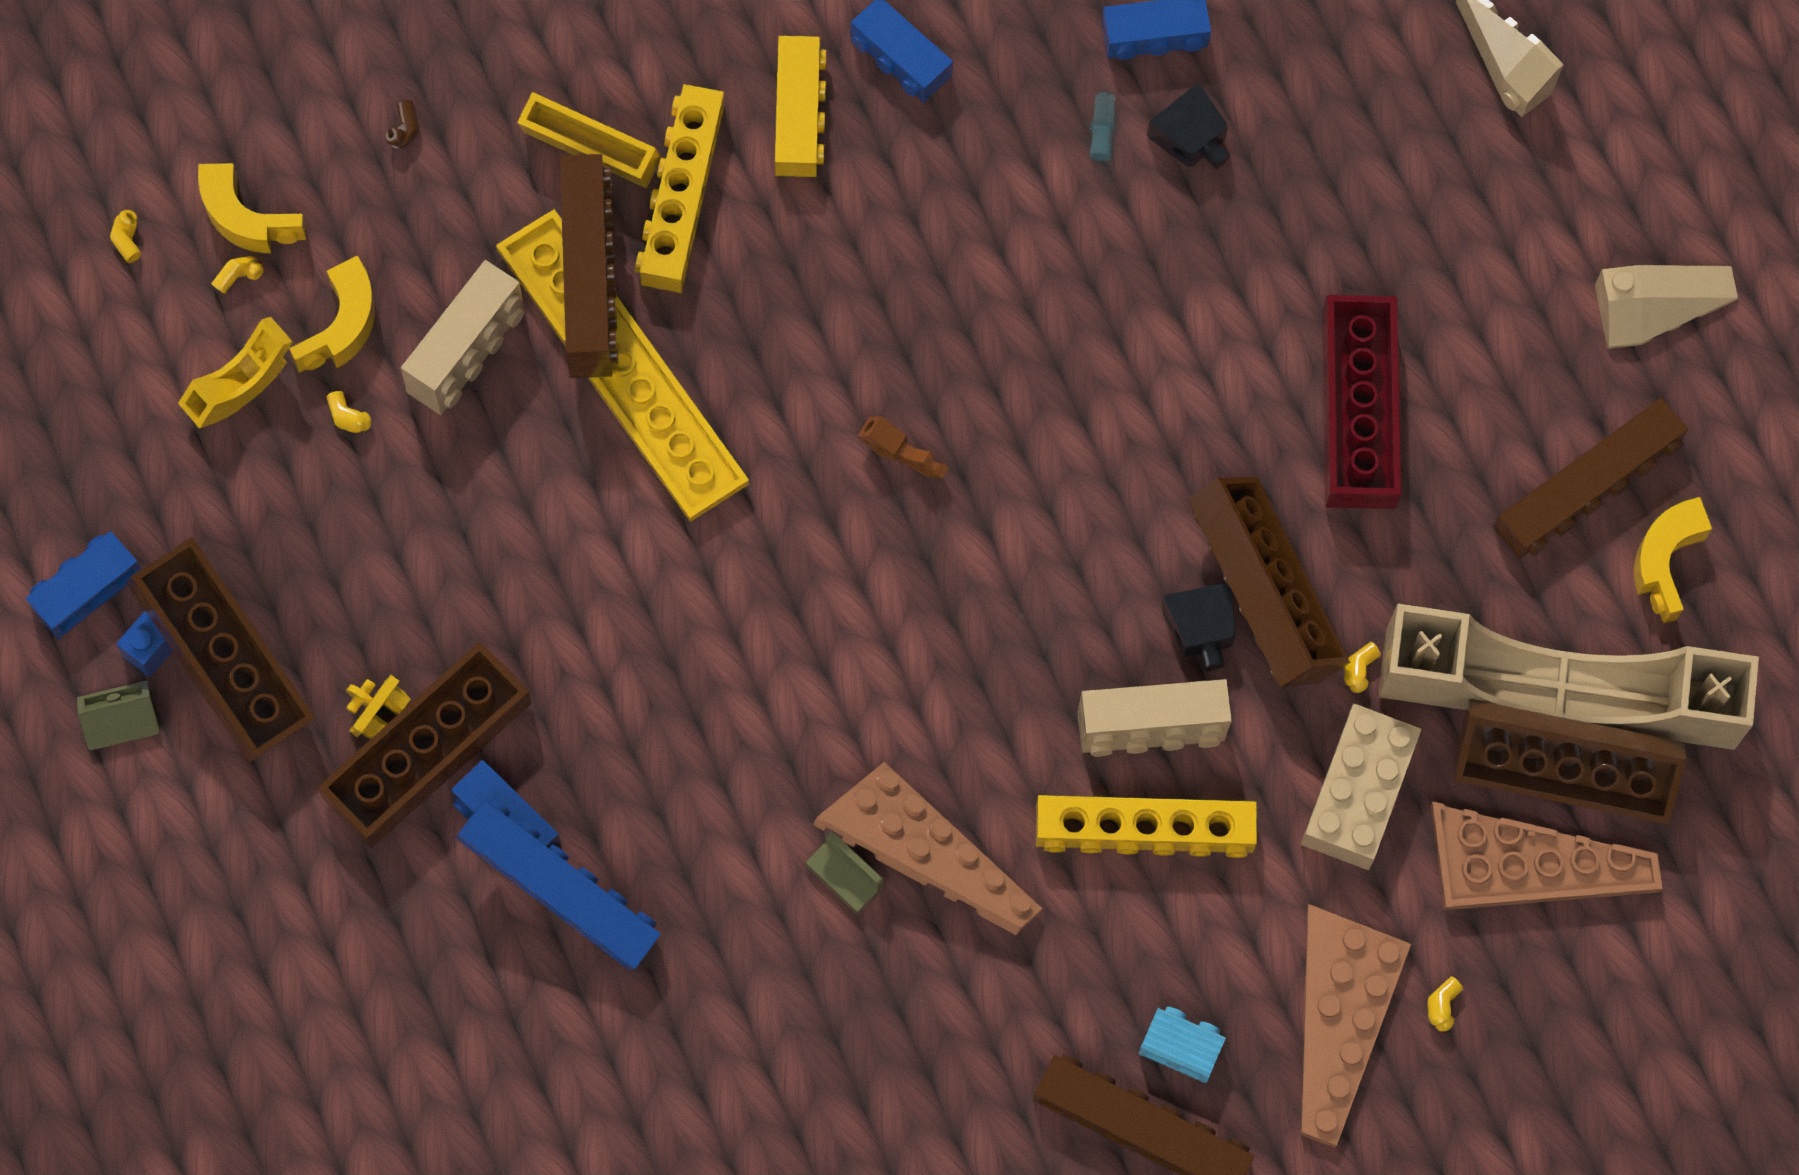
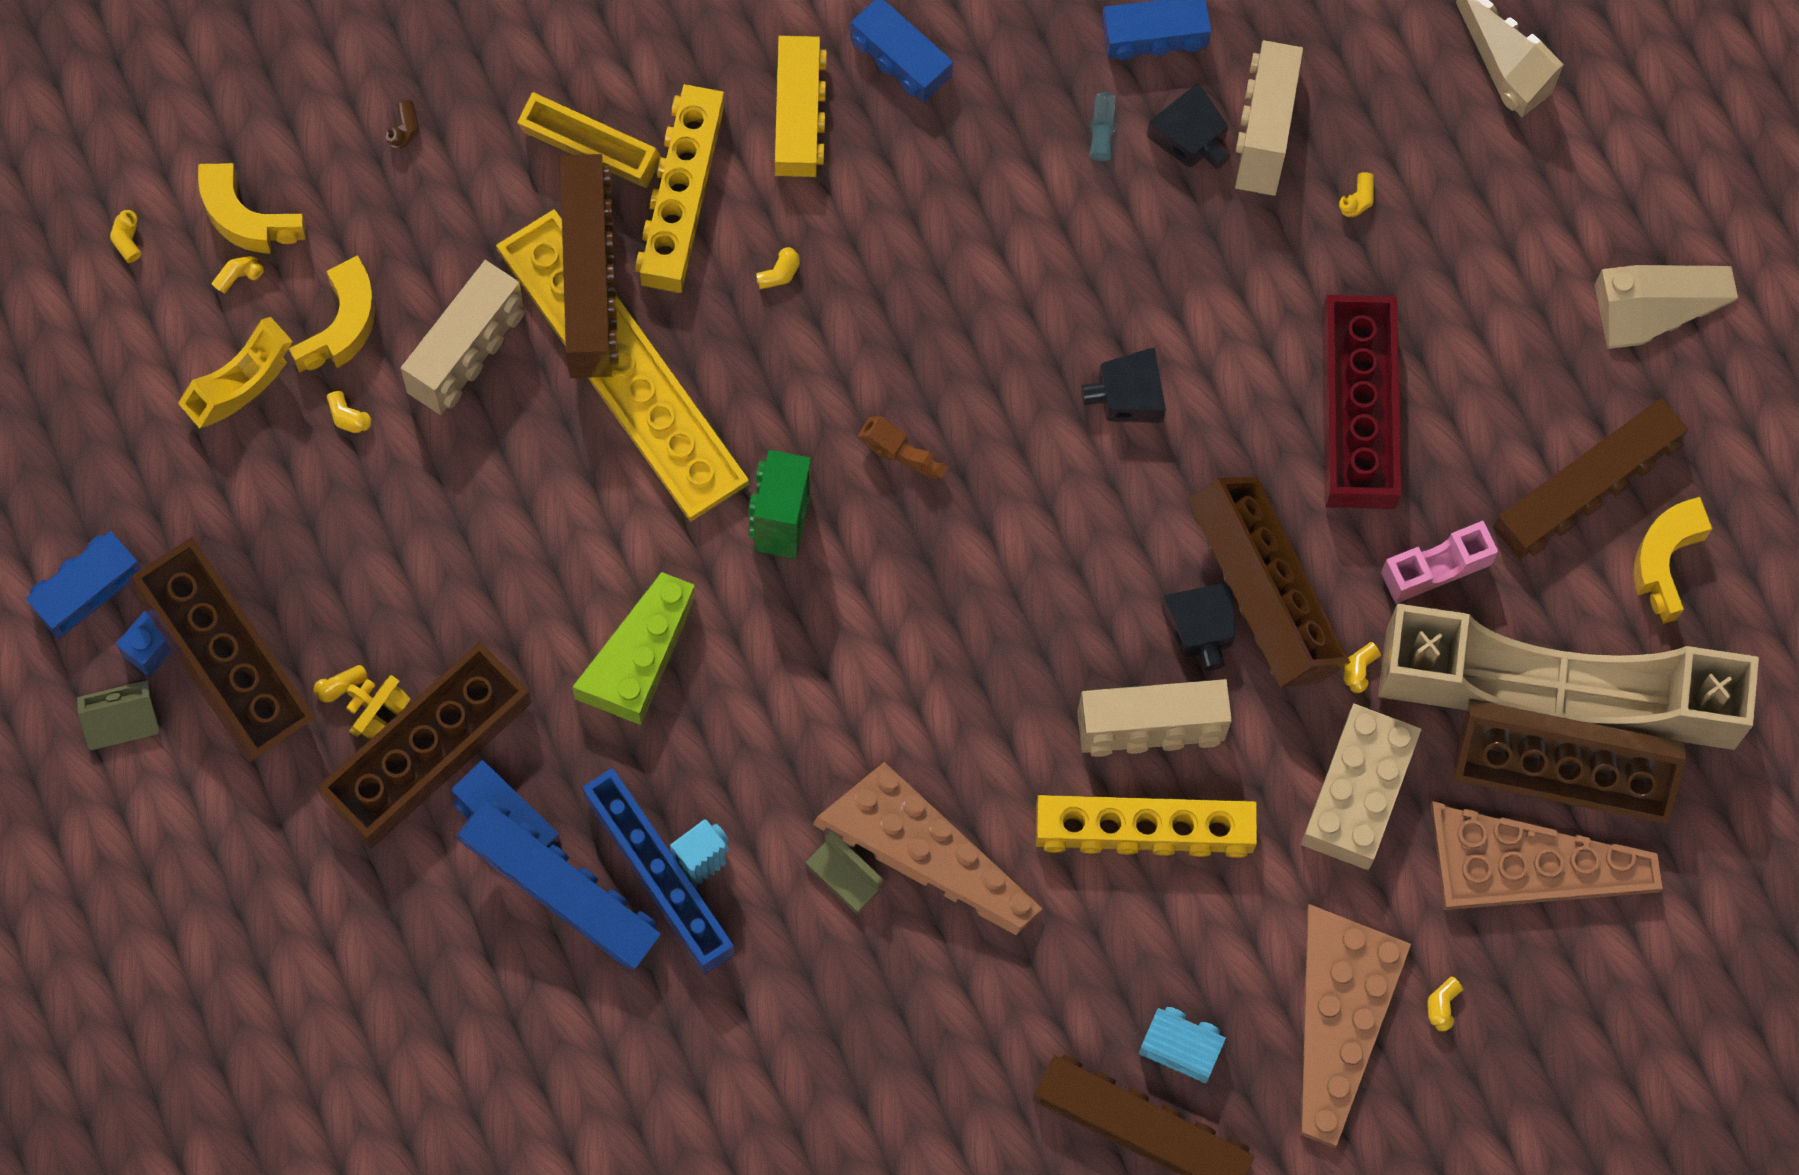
(334, 687): none -> yellow arm
(635, 657): none -> lime wedge
(658, 871): none -> blue brick
(701, 851): none -> medium azure brick
(780, 503): none -> green brick
(782, 272): none -> yellow arm
(1128, 389): none -> black torso
(1267, 117): none -> tan wedge
(1361, 199): none -> yellow arm
(1458, 556): none -> bright pink arch

